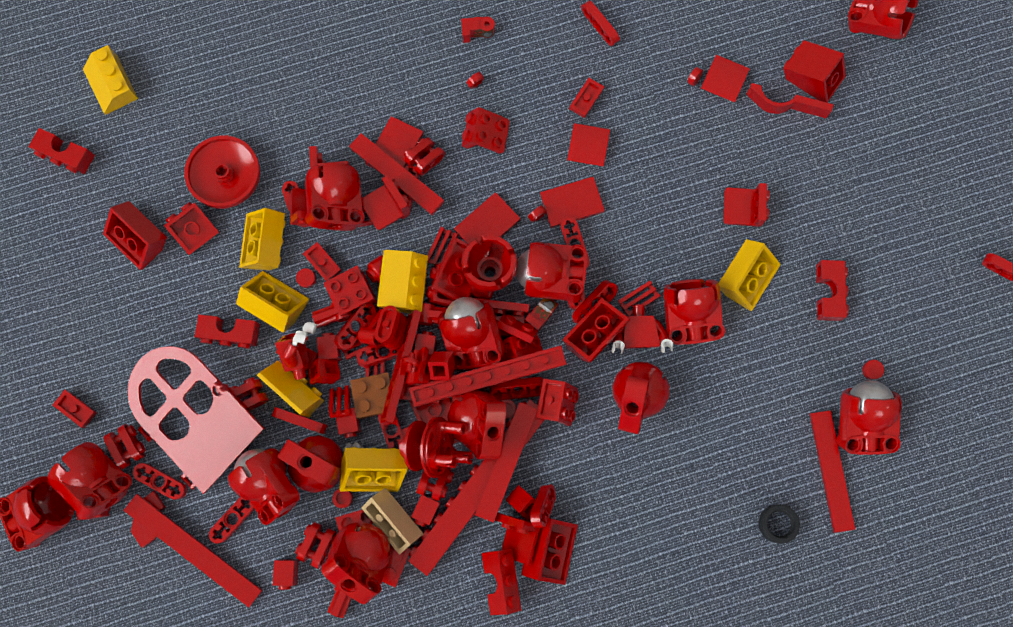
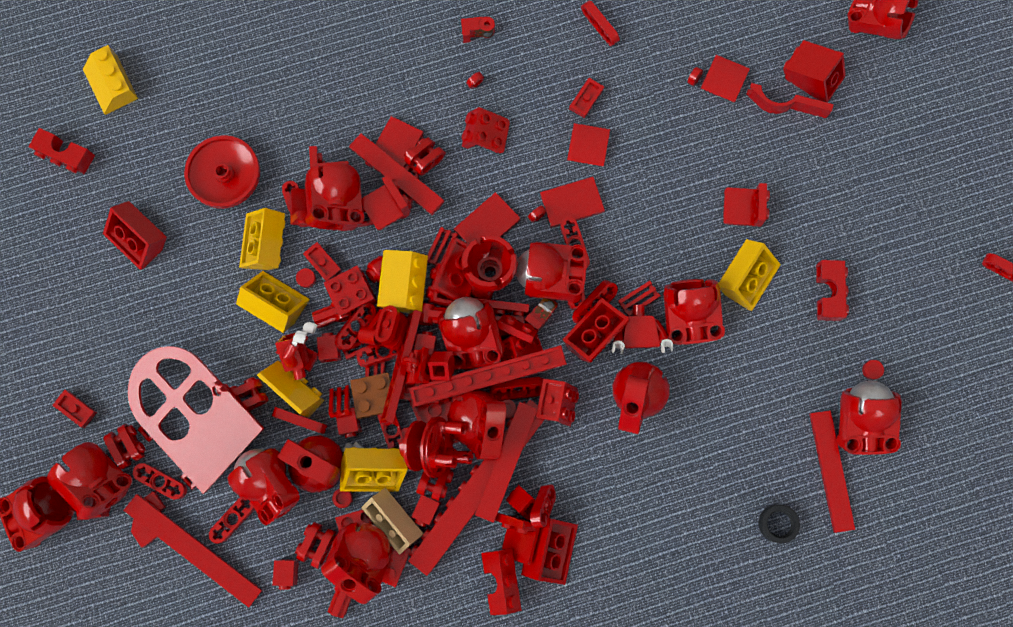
(191, 227): red plate -> none
(210, 330): red arch -> none
(324, 371): red brick -> none

